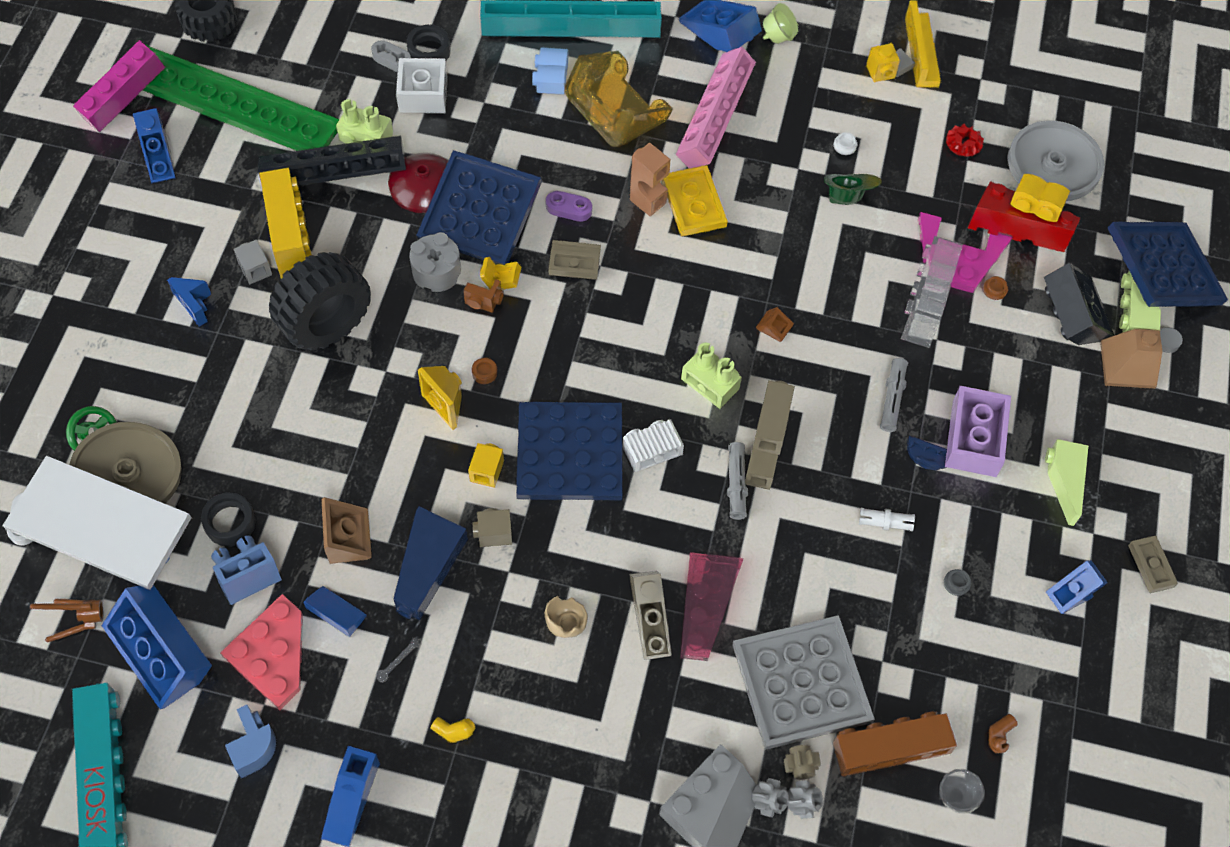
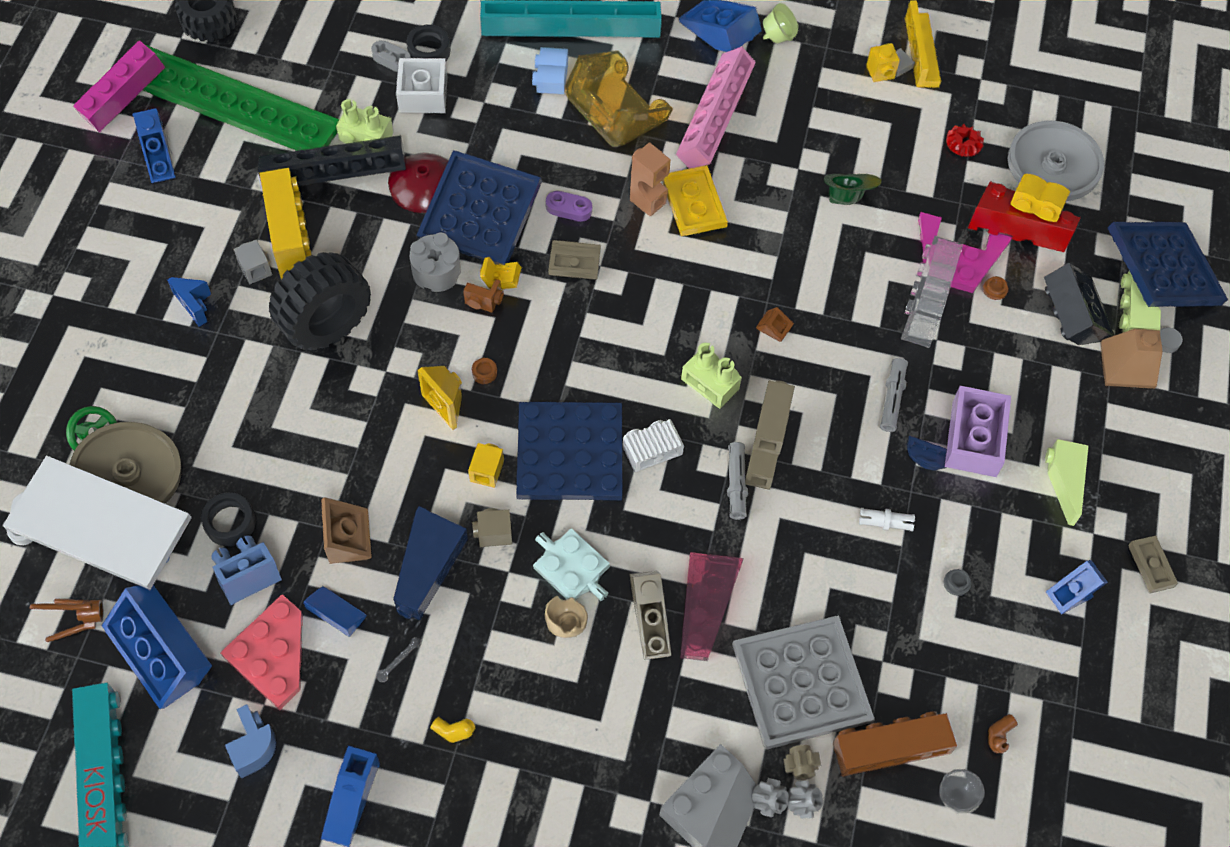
(571, 565): none -> light aqua plate
(845, 143): white plate -> none

